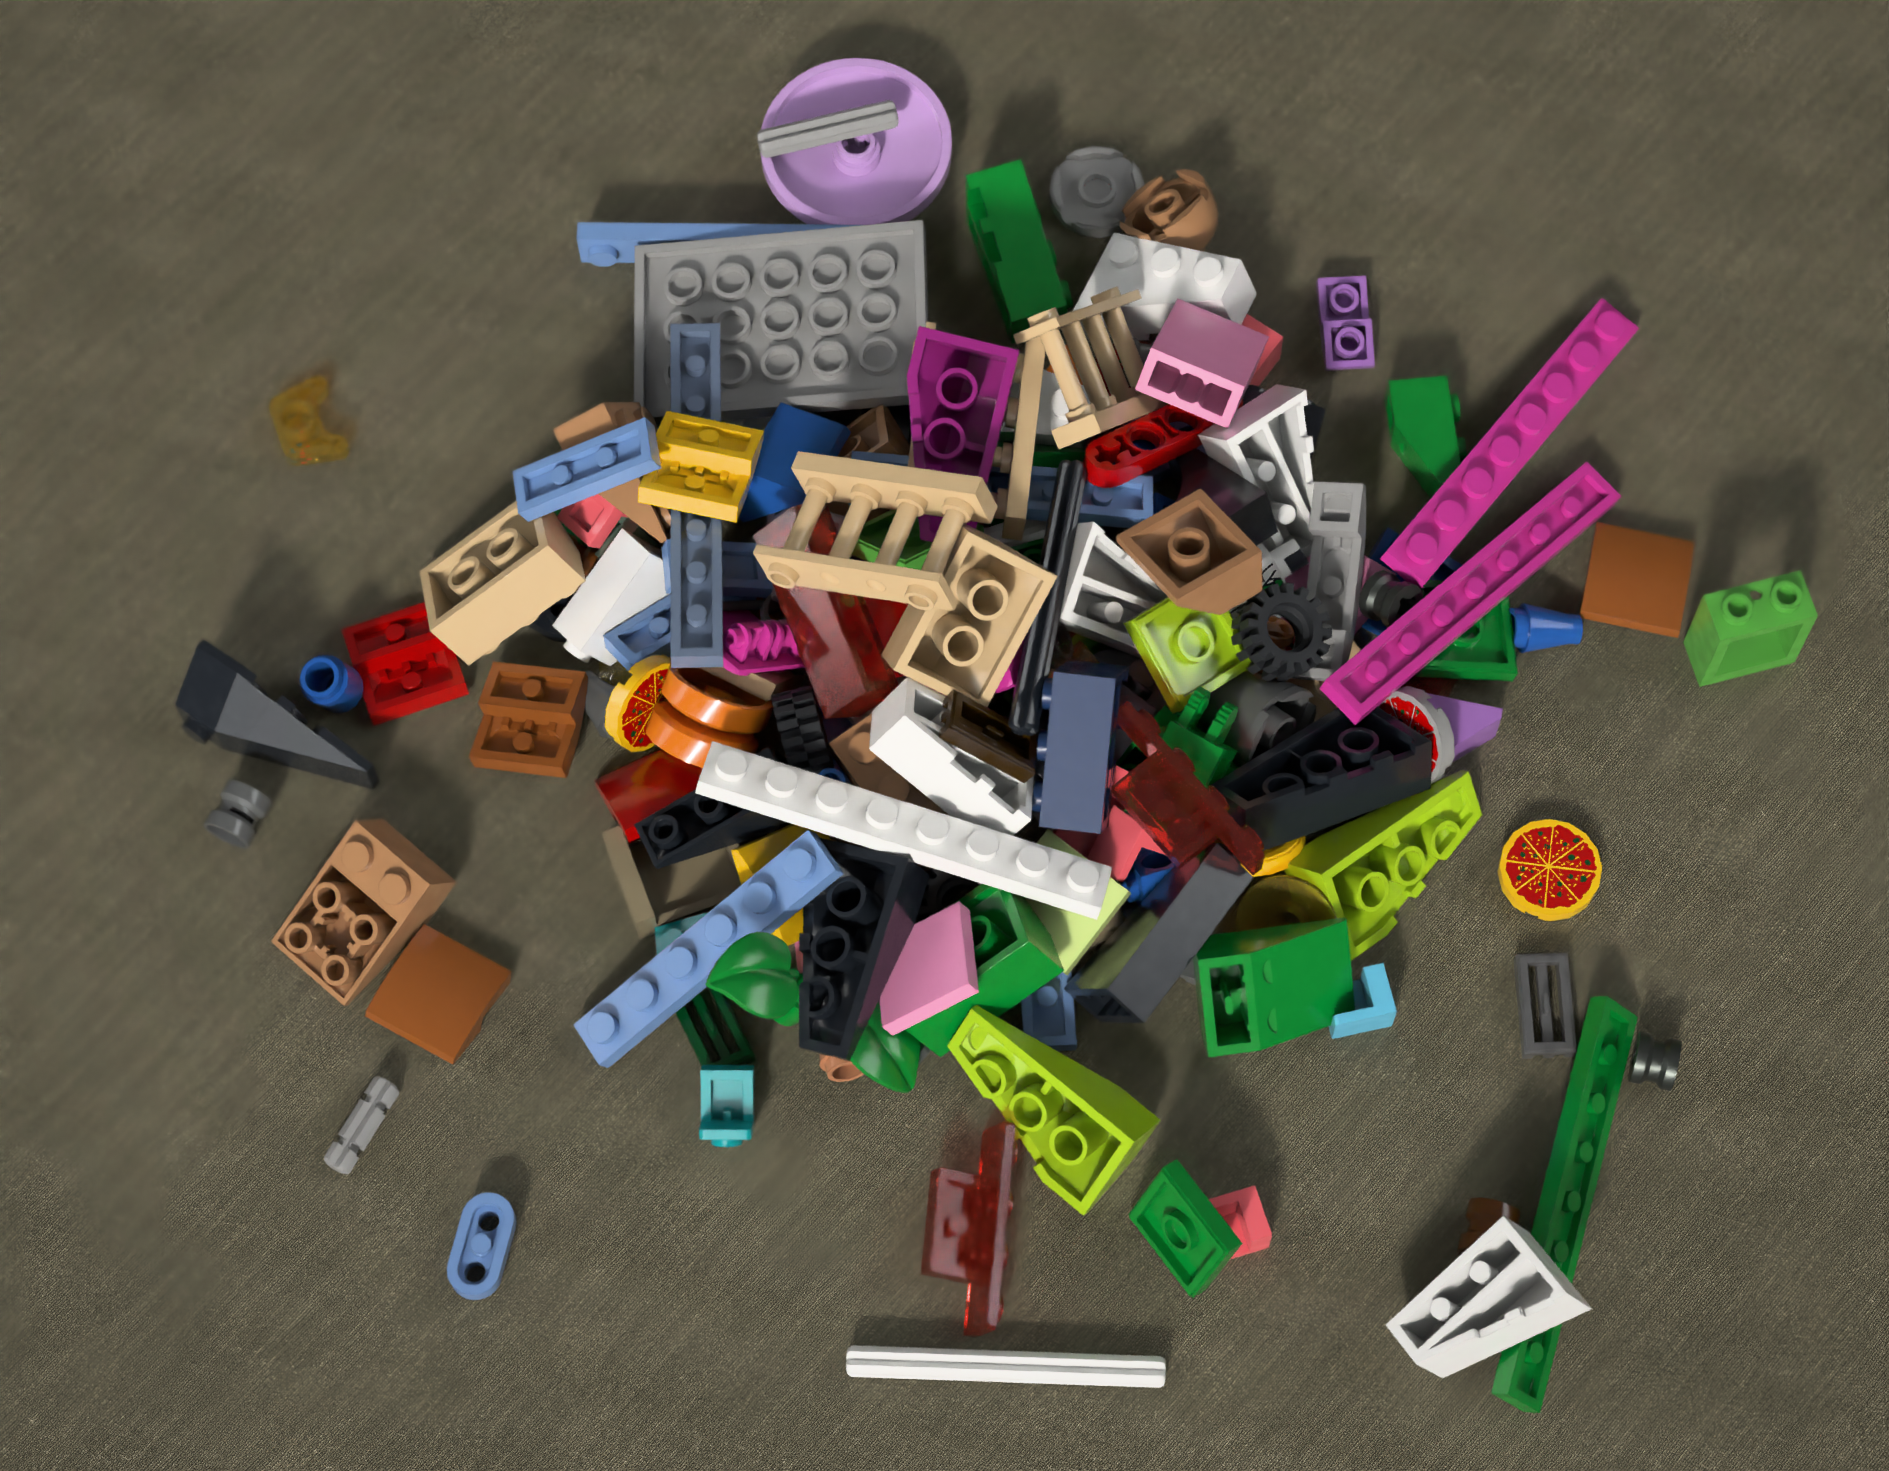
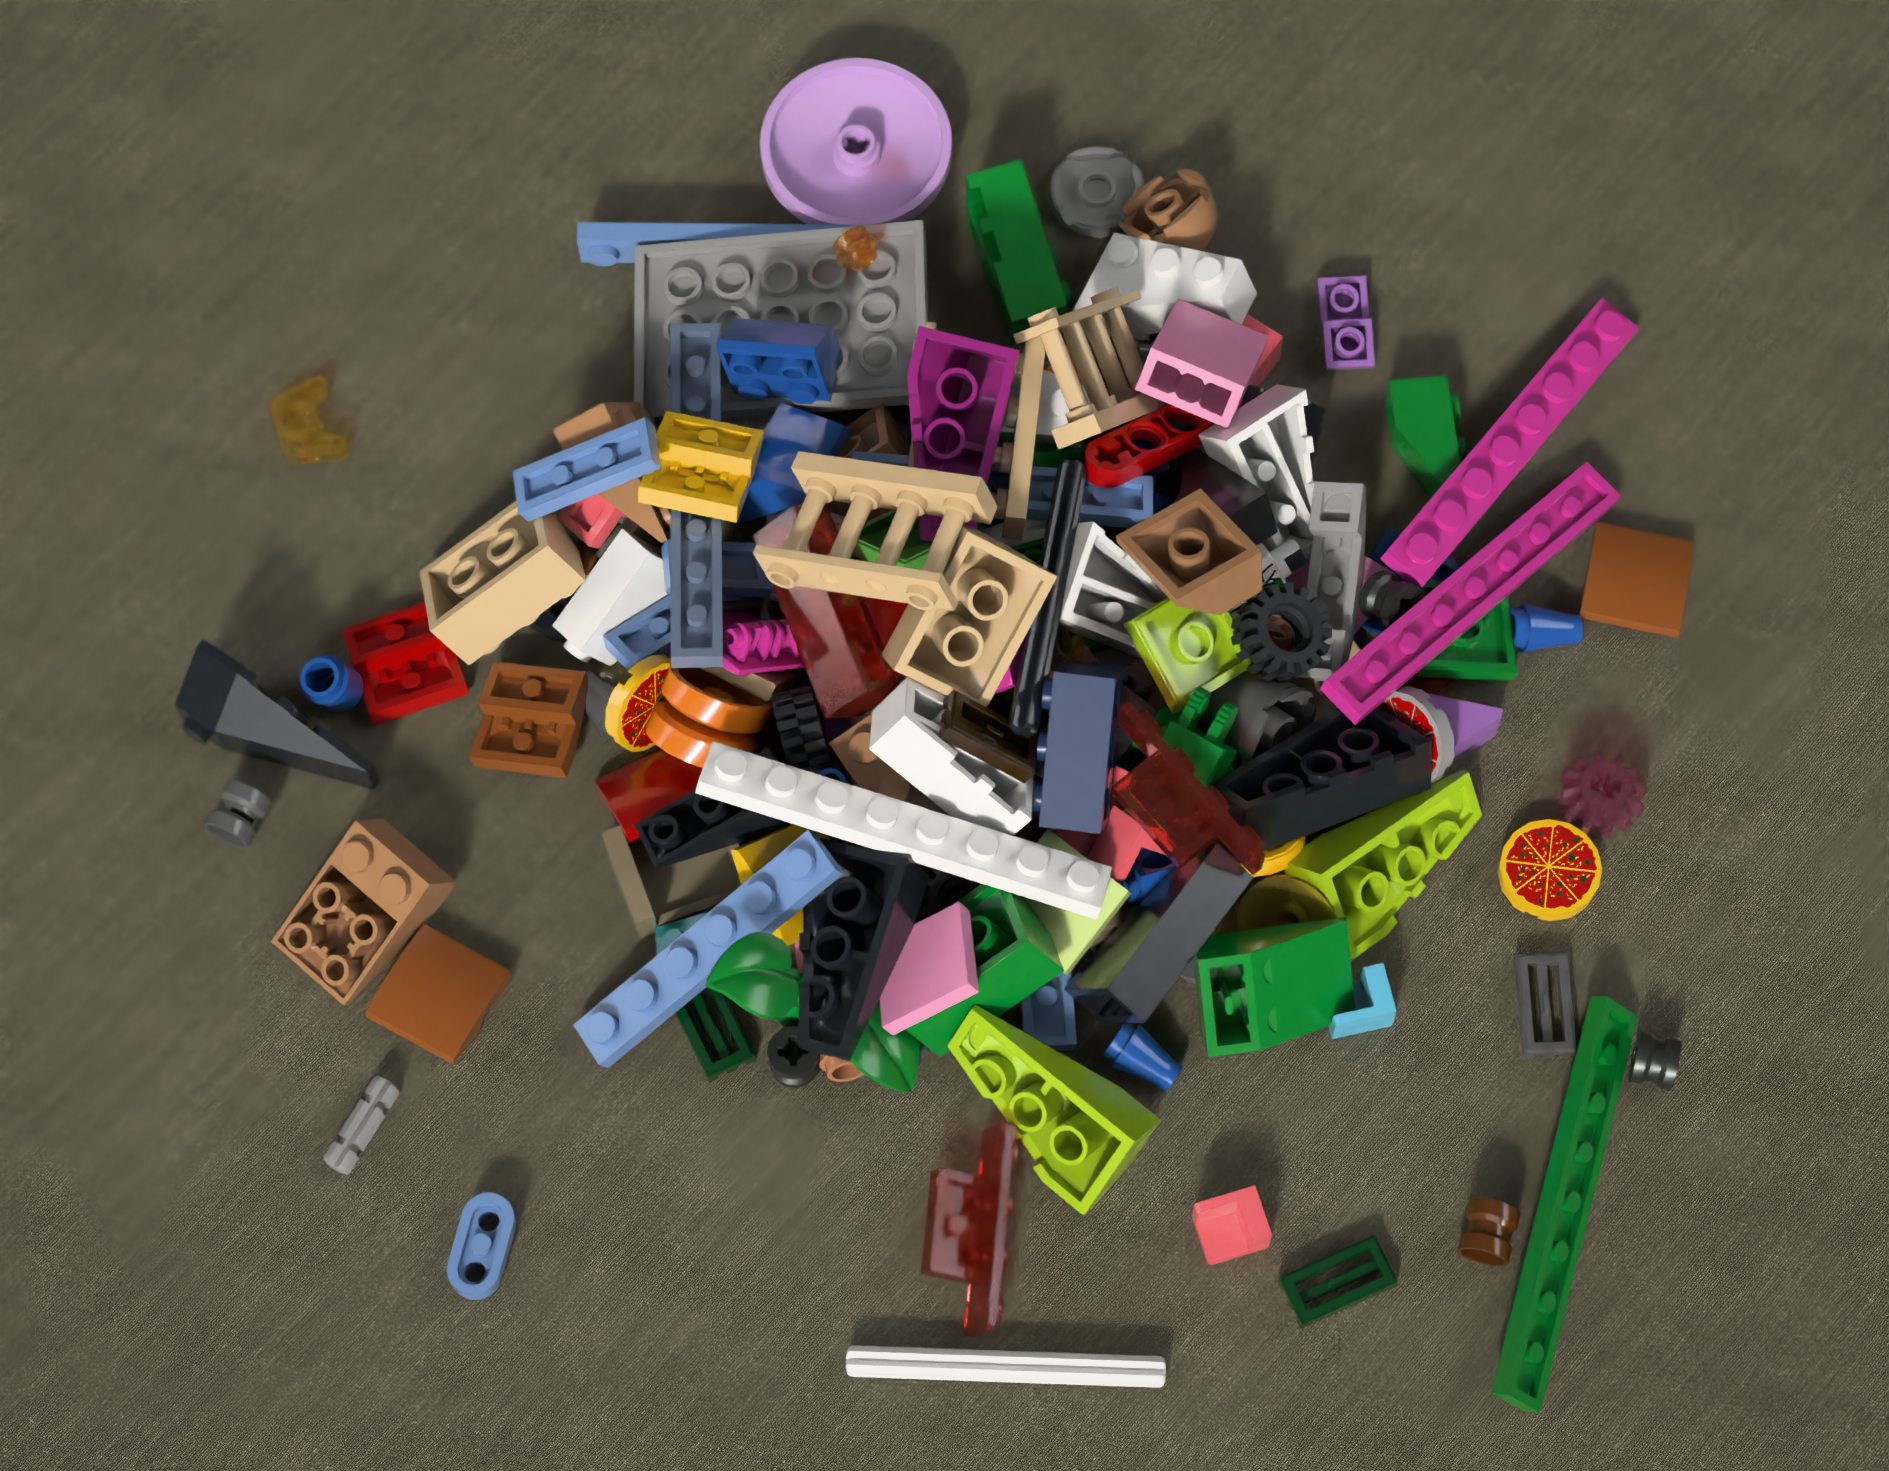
(727, 1104): teal bracket -> none
(780, 359): none -> blue slope
(794, 1069): none -> pearl dark grey wheel
(827, 128): light grey axle -> none
(856, 248): none -> clear orange plate
(1142, 1056): none -> blue cone
(1184, 1228): green plate -> none
(1297, 1300): none -> dark green tile
(1486, 1302): white wedge -> none
(1615, 784): none -> clear pink gear
(1745, 635): bright green window -> none

